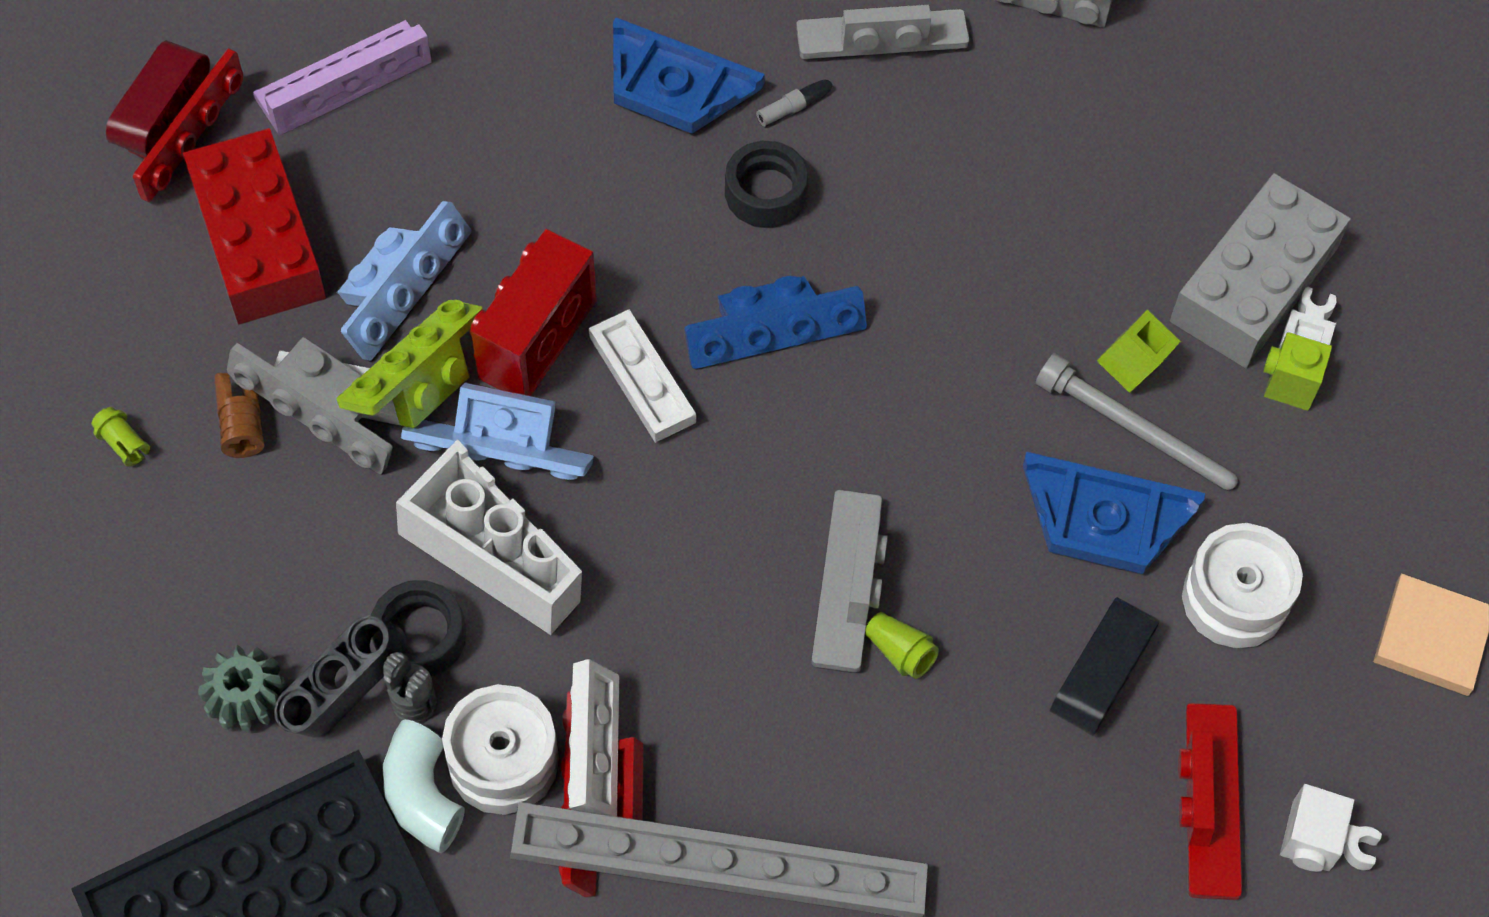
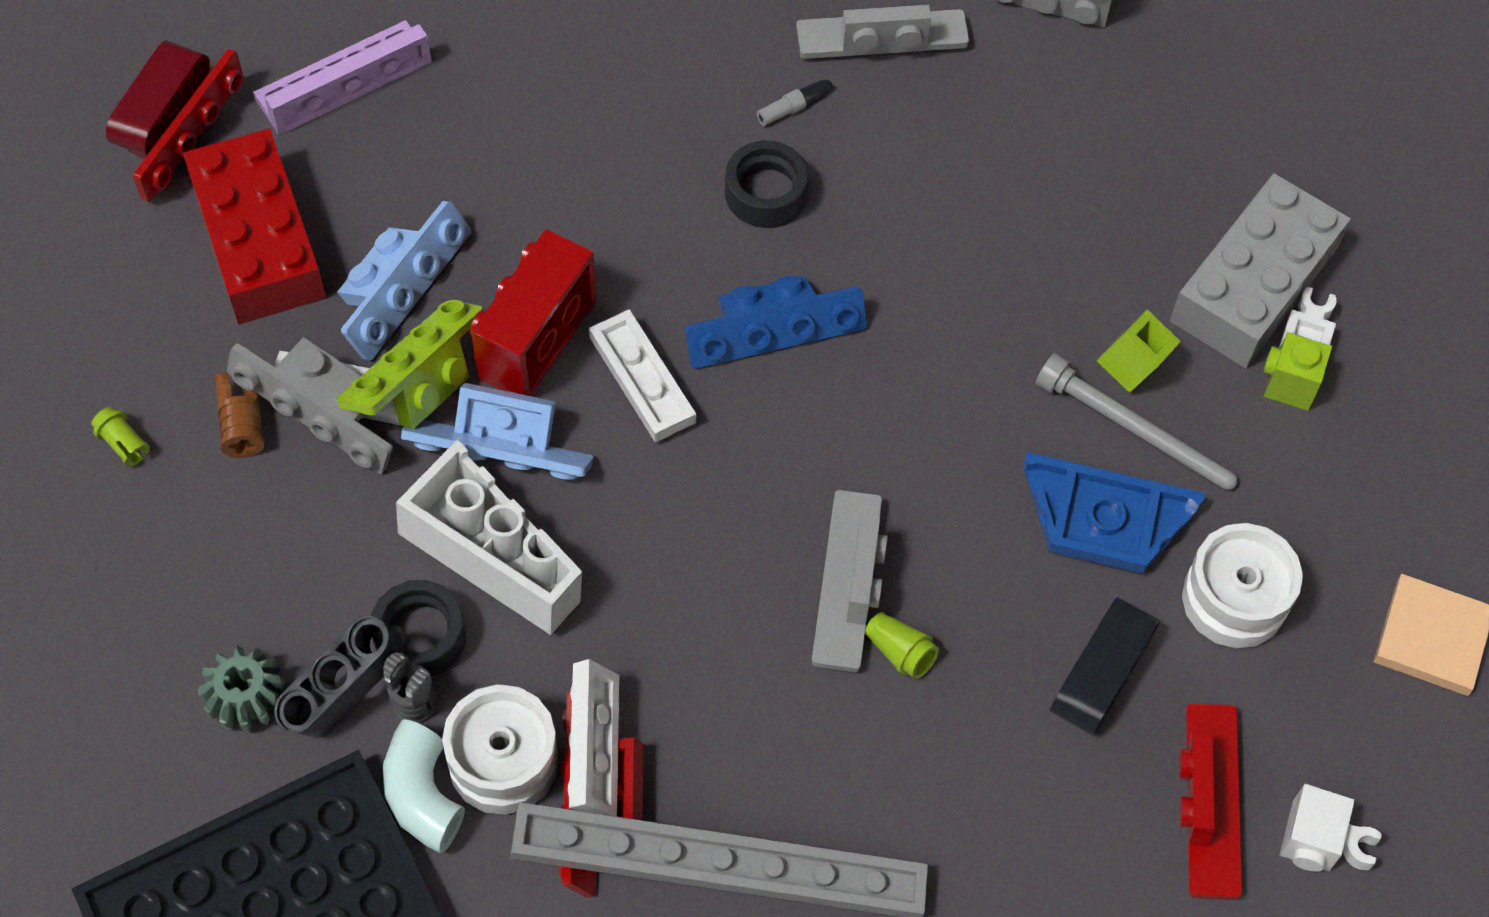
(675, 79): blue wing -> none

